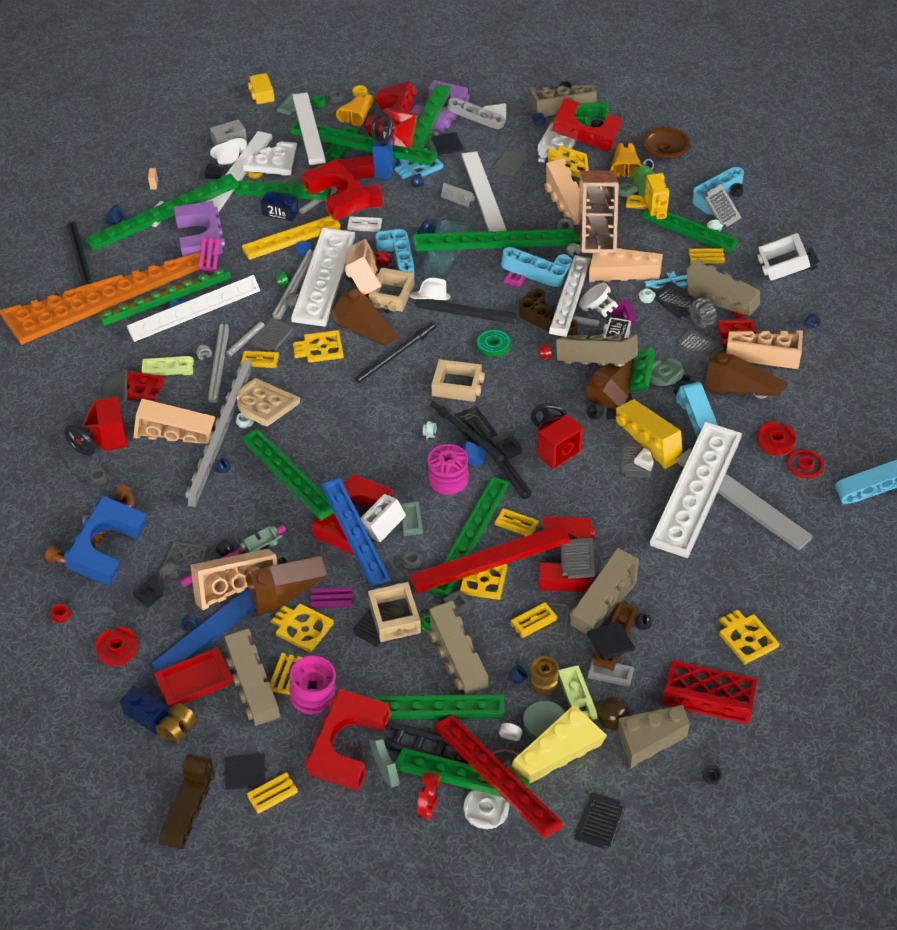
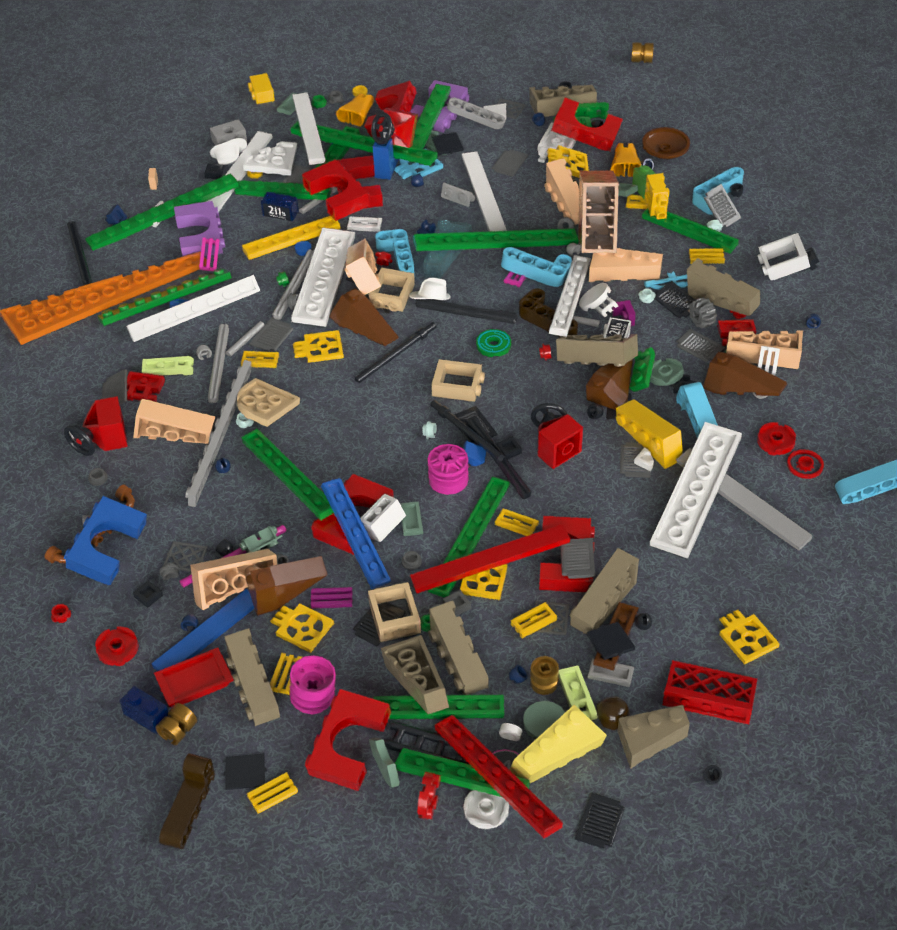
(416, 672): none -> dark tan wedge
(642, 52): none -> pearl gold wheel
(770, 349): none -> white tile

